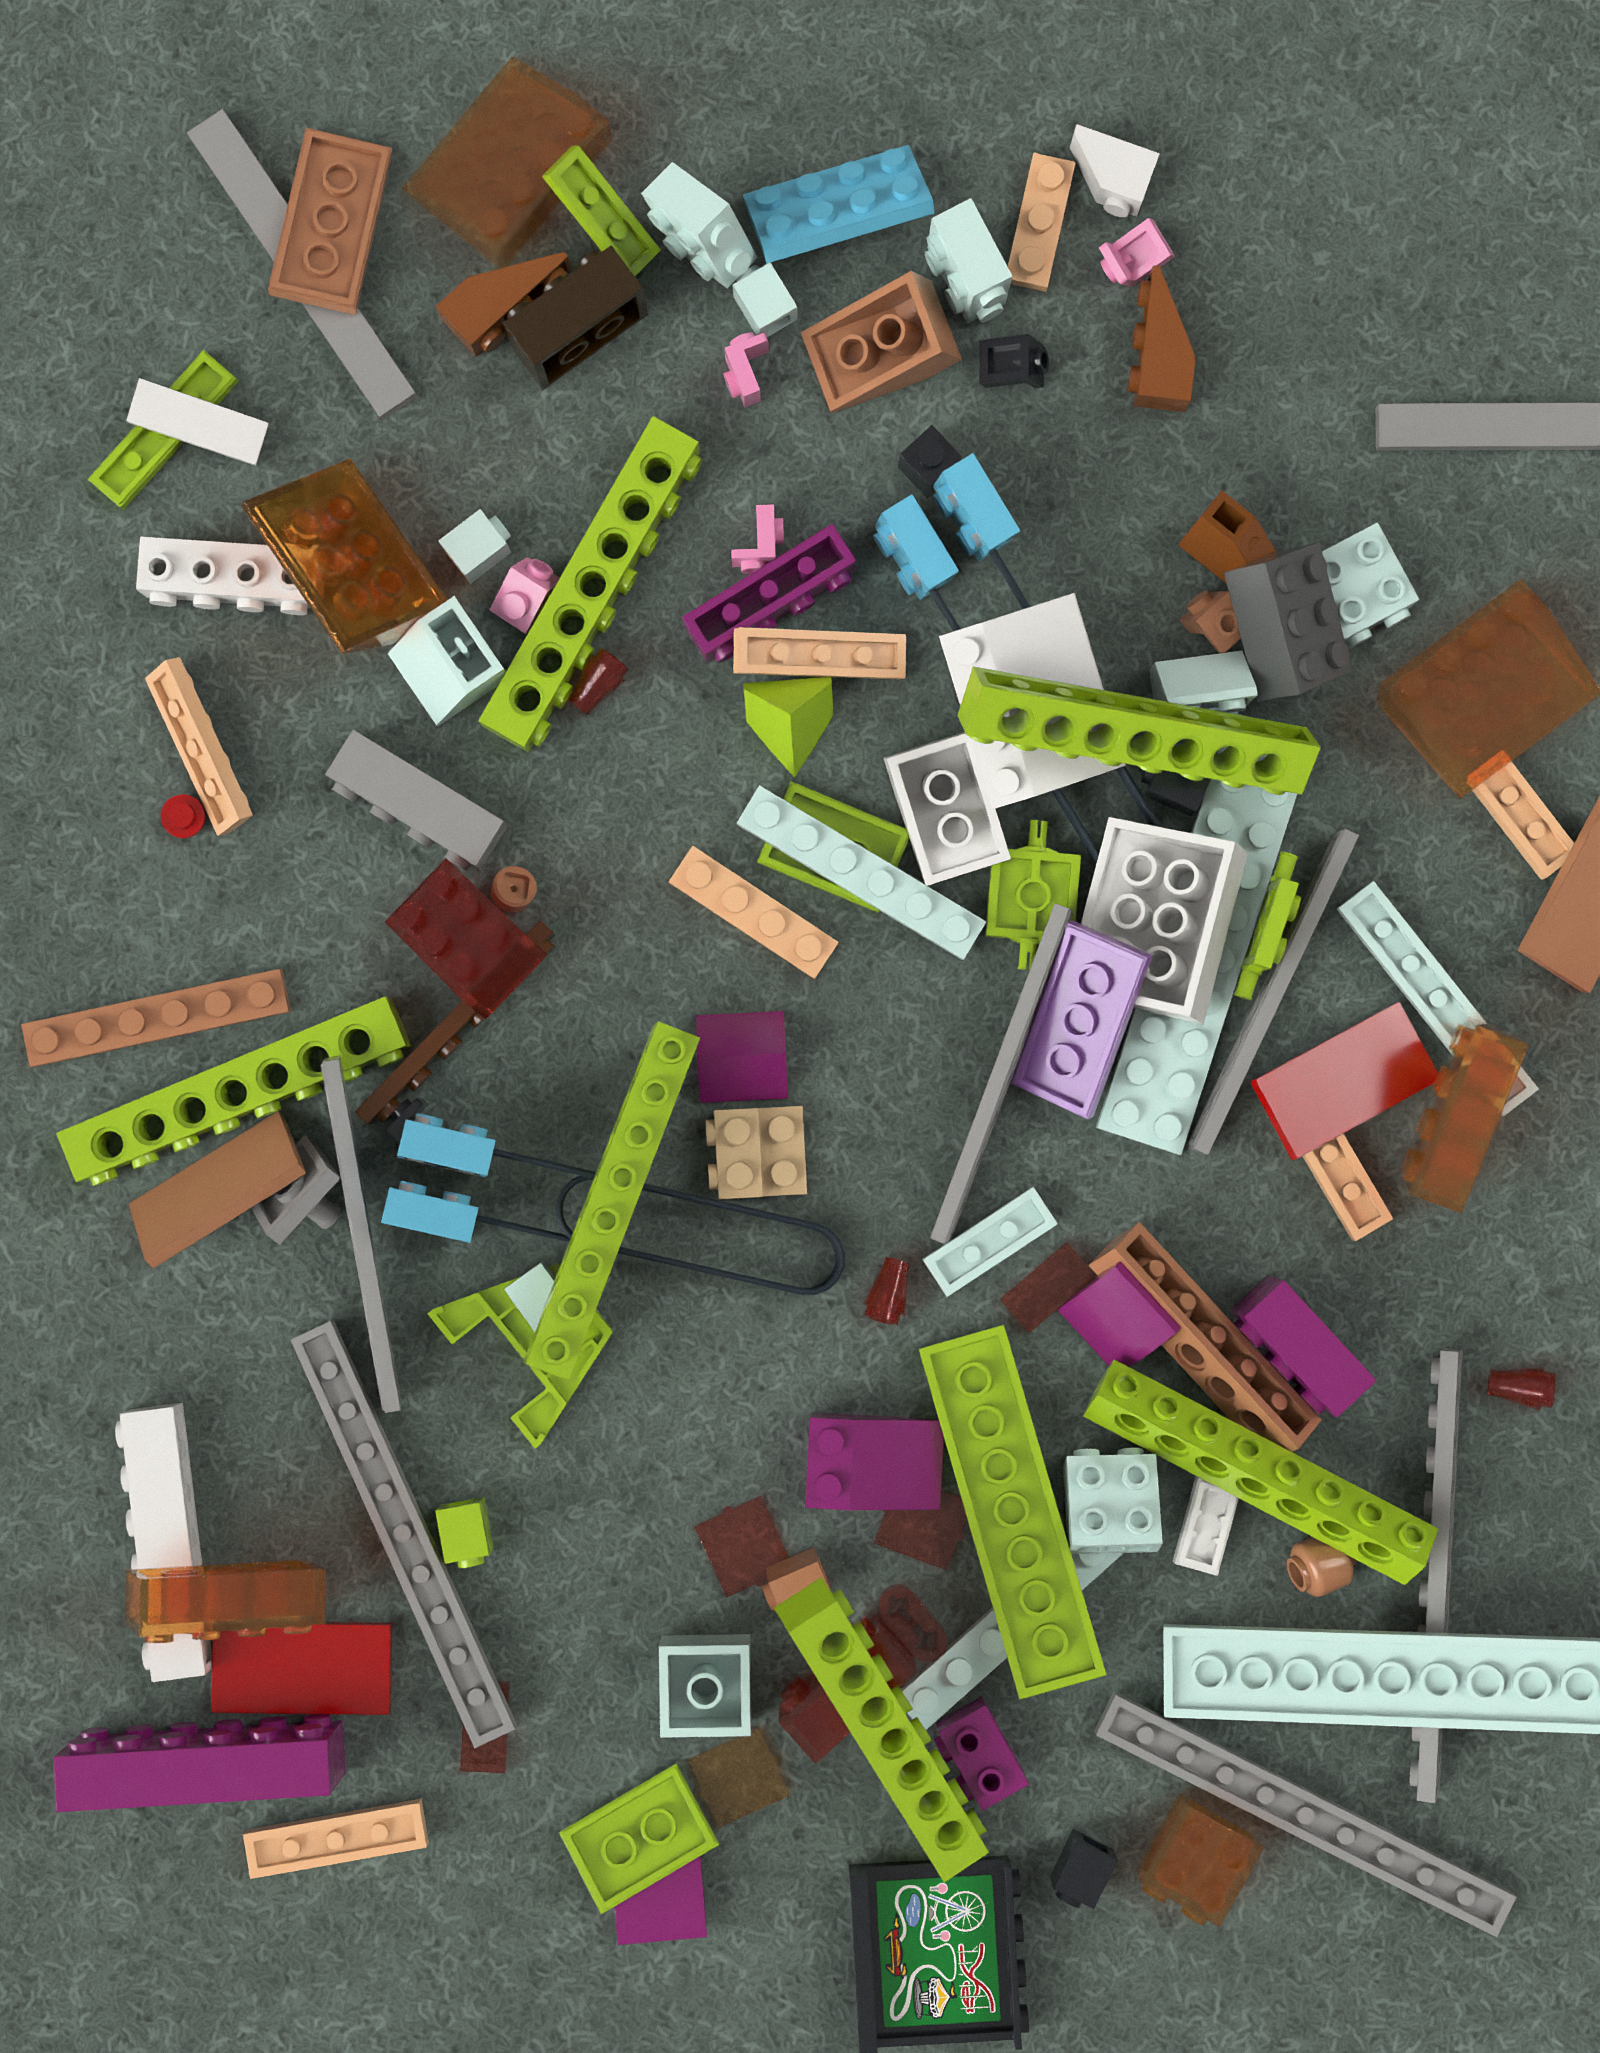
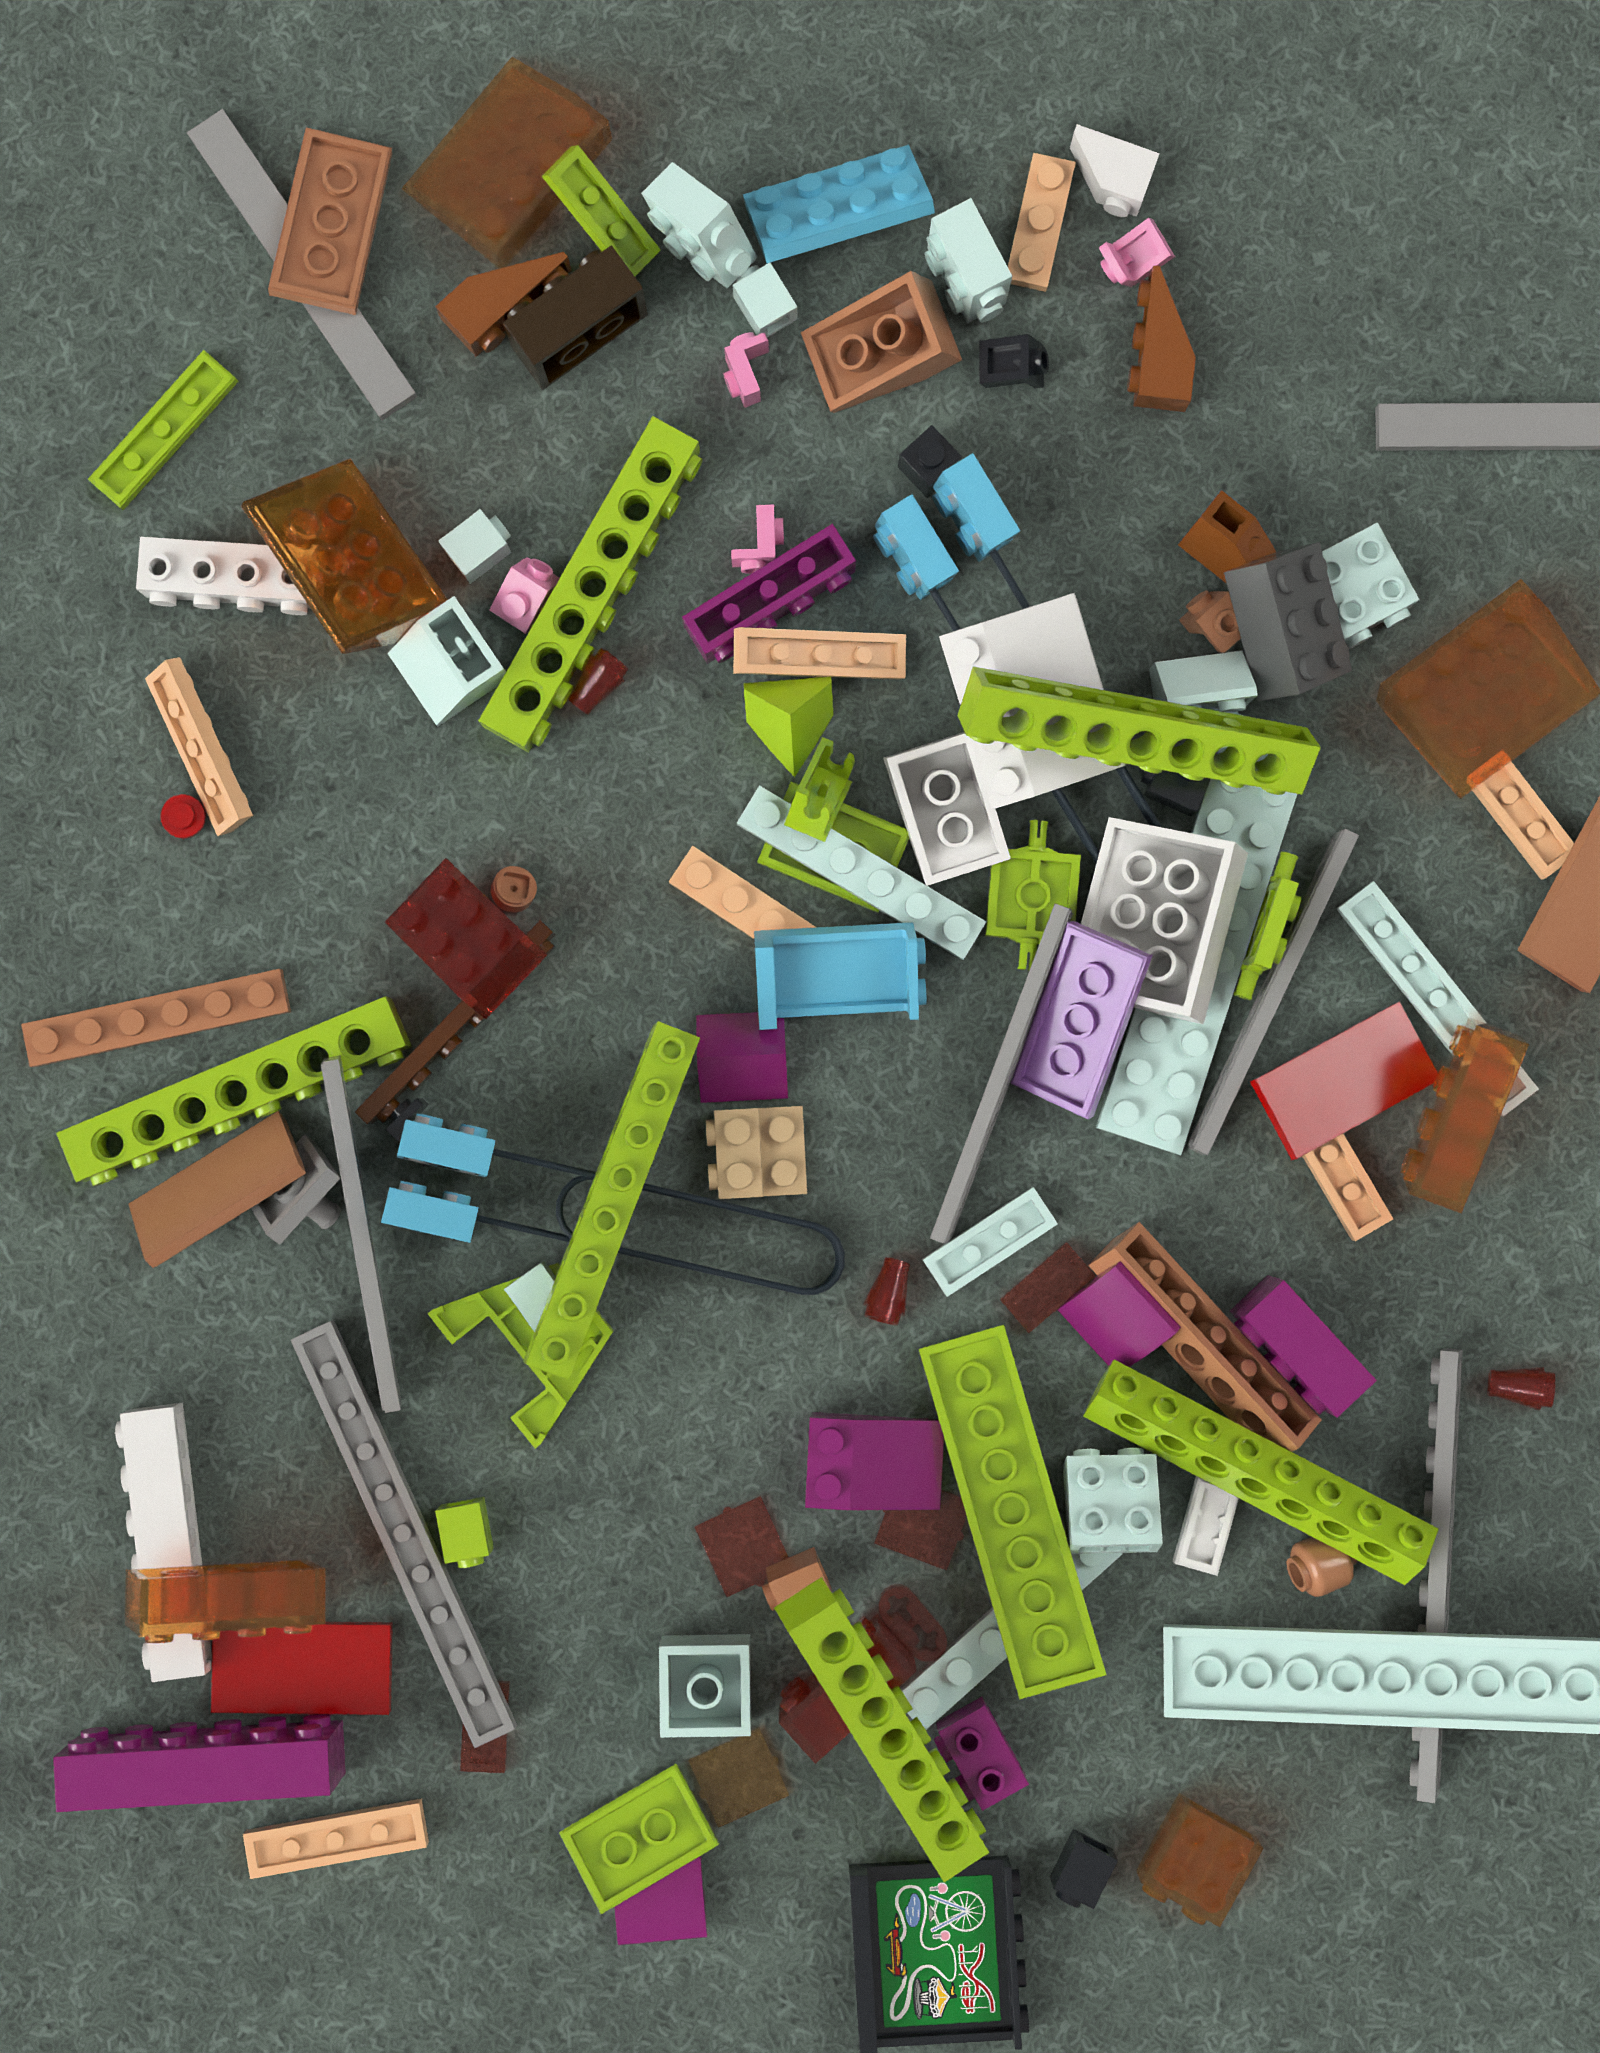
(197, 422): white tile -> none
(416, 800): light grey brick -> none
(820, 793): none -> lime hinge
(838, 971): none -> medium azure panel
(1305, 1814): light grey plate -> none

